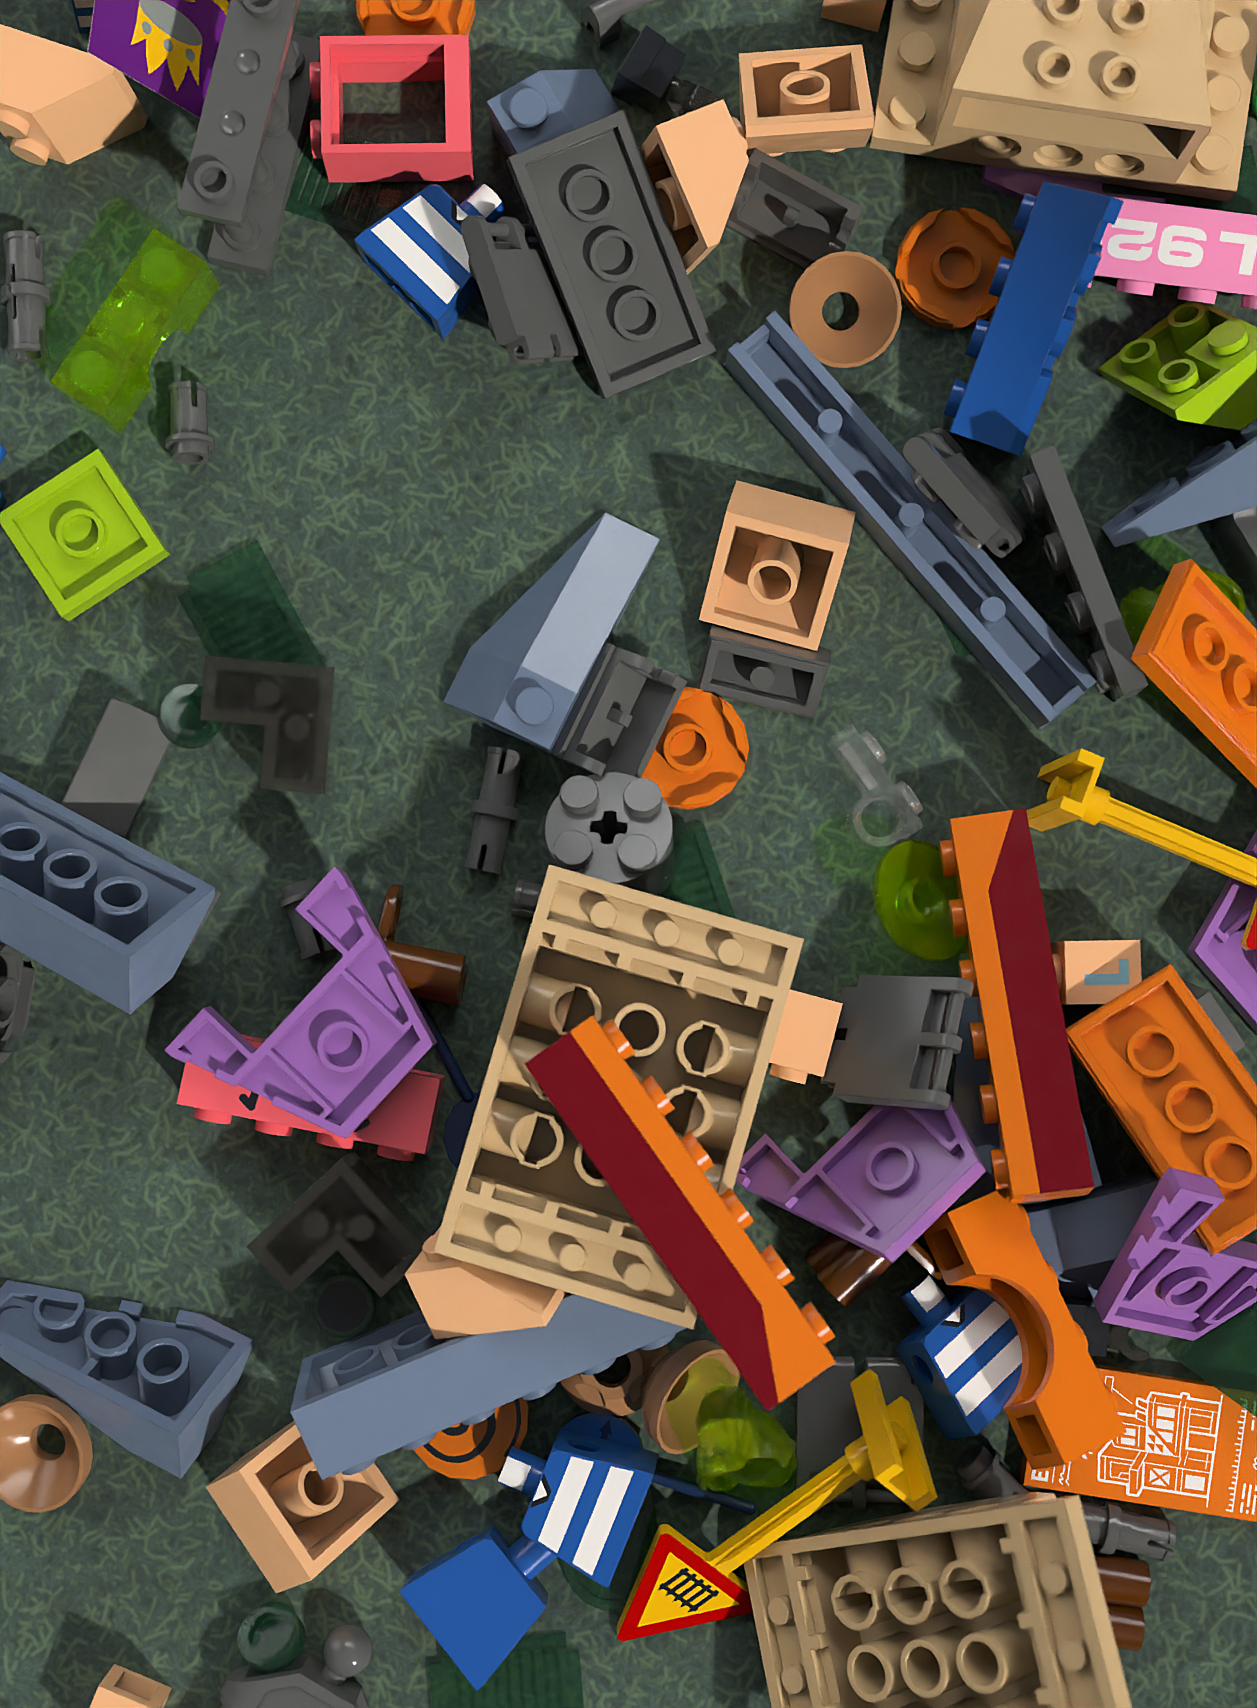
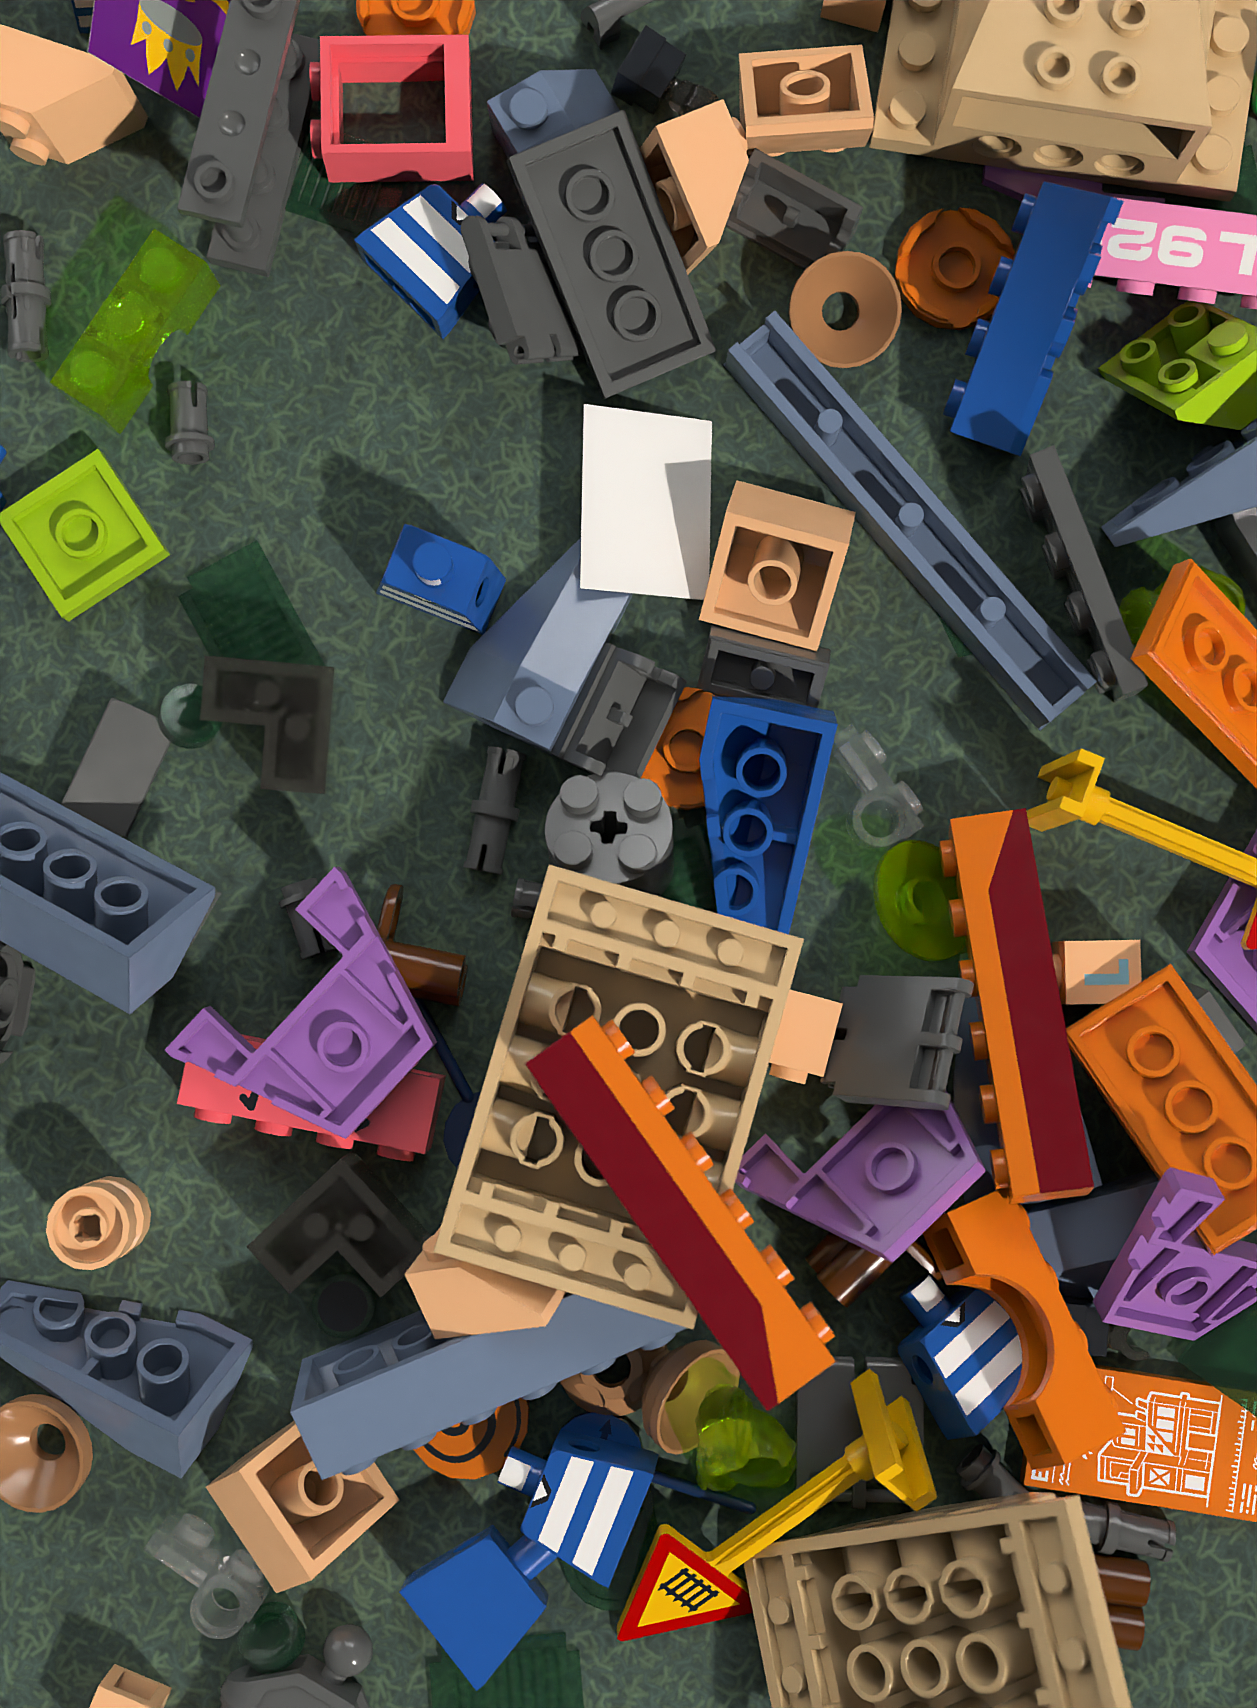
(98, 1222): none -> light nougat wheel
(191, 1551): none -> clear plate
(442, 579): none -> blue torso
(645, 503): none -> white sticker
(762, 796): none -> blue wedge
(952, 474): dark grey plate -> none

